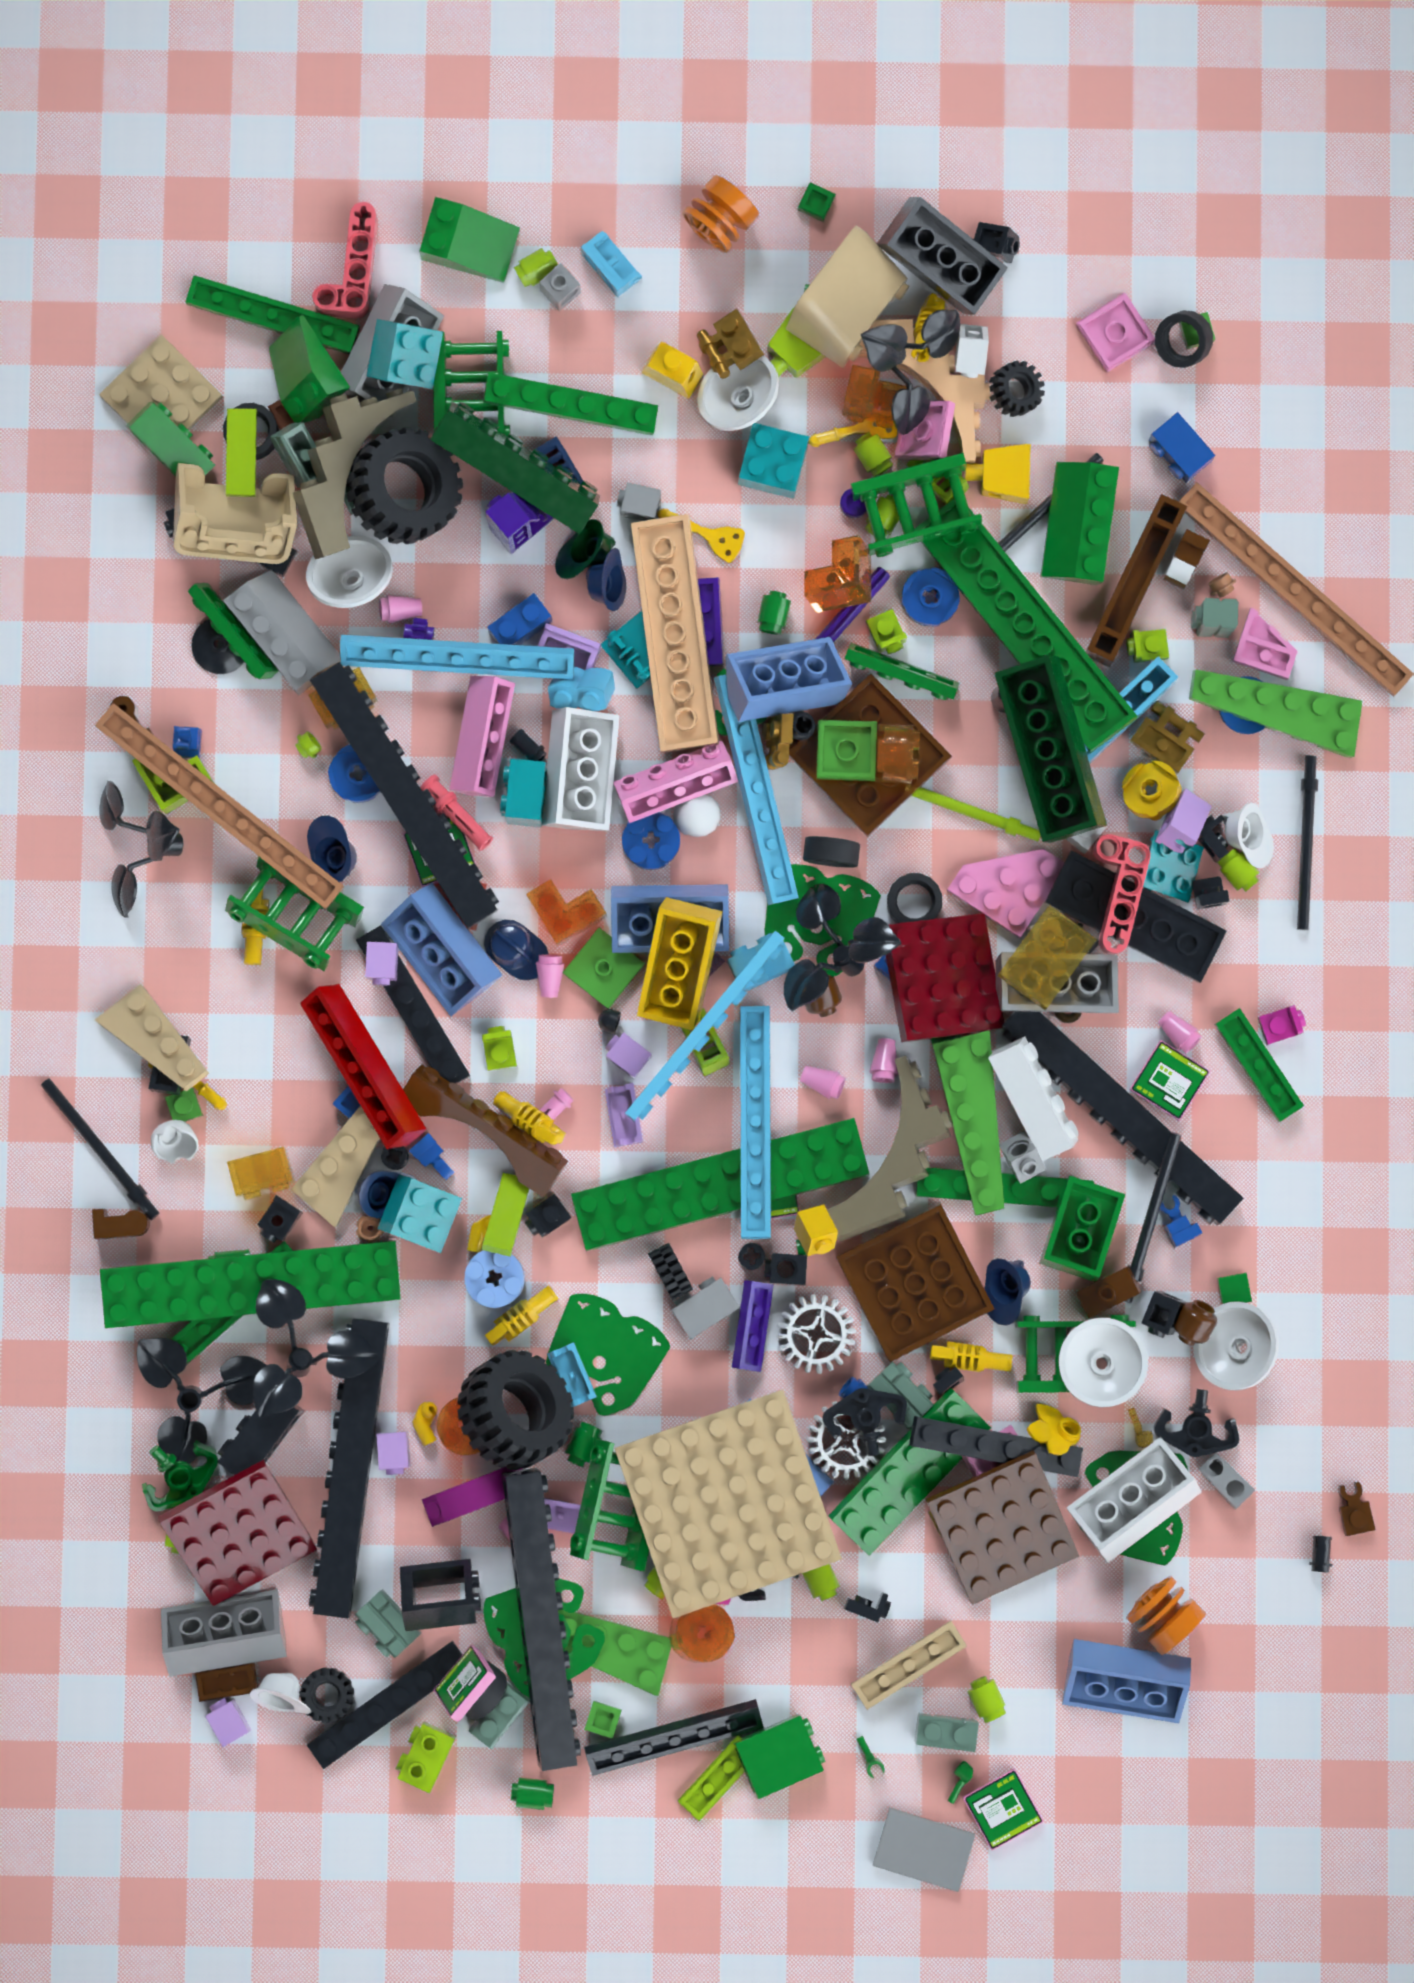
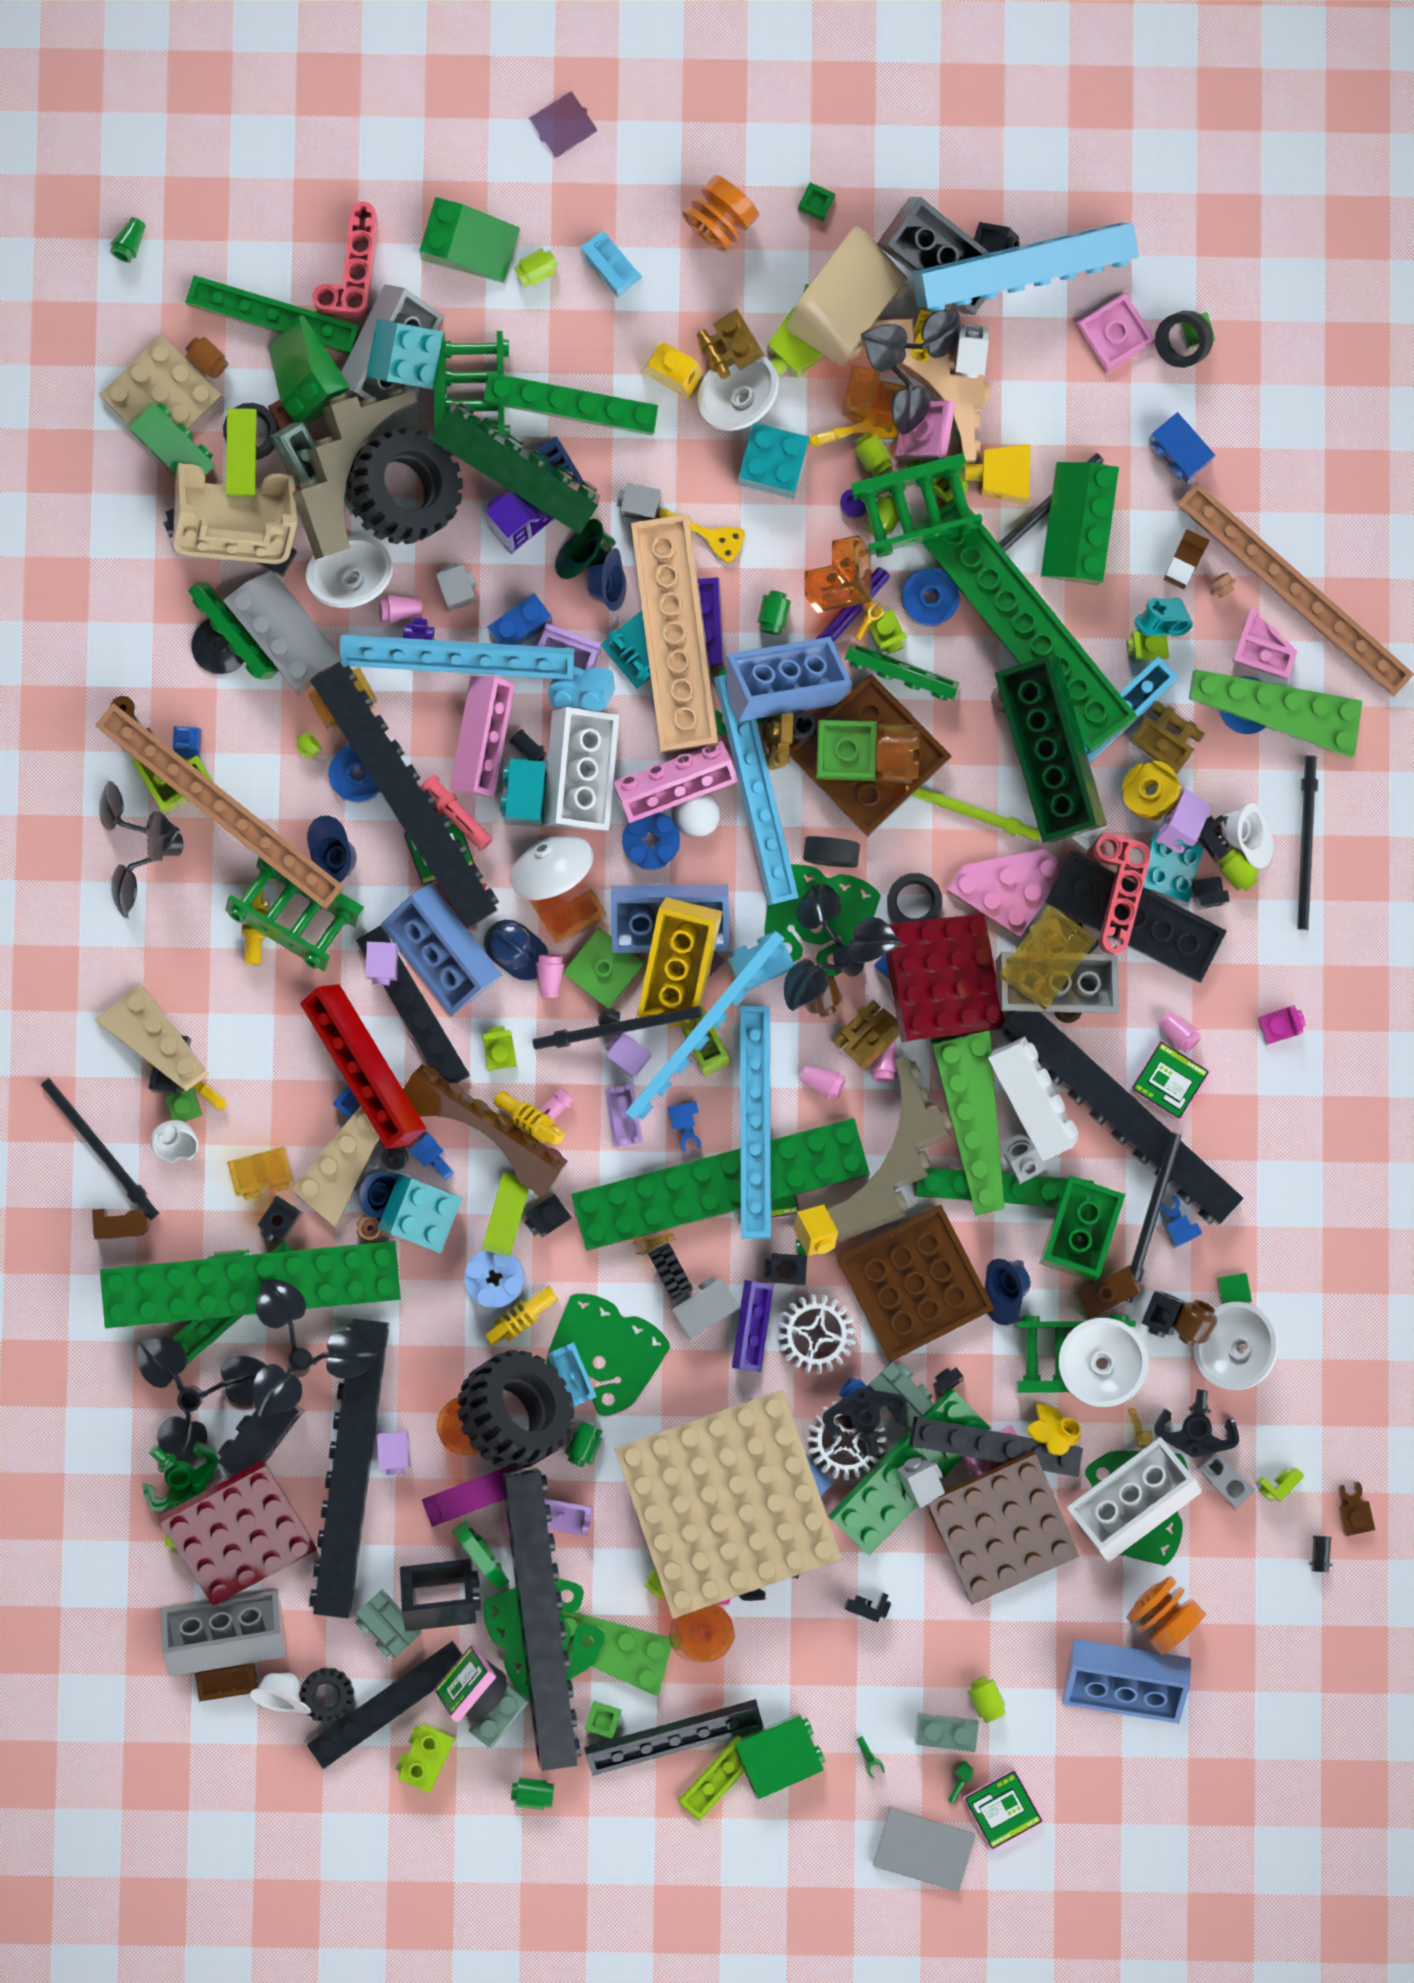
(127, 242): none -> green cone
(206, 357): none -> dark orange brick
(227, 1721): lavender brick -> none
(423, 1420): yellow arm -> none
(456, 585): none -> light grey brick
(477, 1234): yellow arm -> none
(481, 1554): none -> green piece
(551, 867): none -> white dish
(560, 287): light grey brick -> none
(563, 124): none -> clear purple piece
(563, 1038): none -> black bar
(635, 1550): green fence -> none
(650, 1243): none -> clear yellow hand
(682, 1119): none -> blue piece
(757, 1249): black bush -> none
(822, 1582): lime brick -> none
(870, 615): none -> yellow hand
(872, 1039): none -> pearl gold plate
(908, 1665): tan plate -> none
(921, 1480): none -> brick
(970, 1357): yellow hinge -> none
(1025, 265): none -> medium azure brick
(1029, 381): black tyre -> none
(1135, 580): reddish brown arch -> none
(1164, 618): none -> teal piece
(1215, 617): sand green brick -> none
(1259, 1065): green plate -> none
(1285, 1483): none -> lime bracket

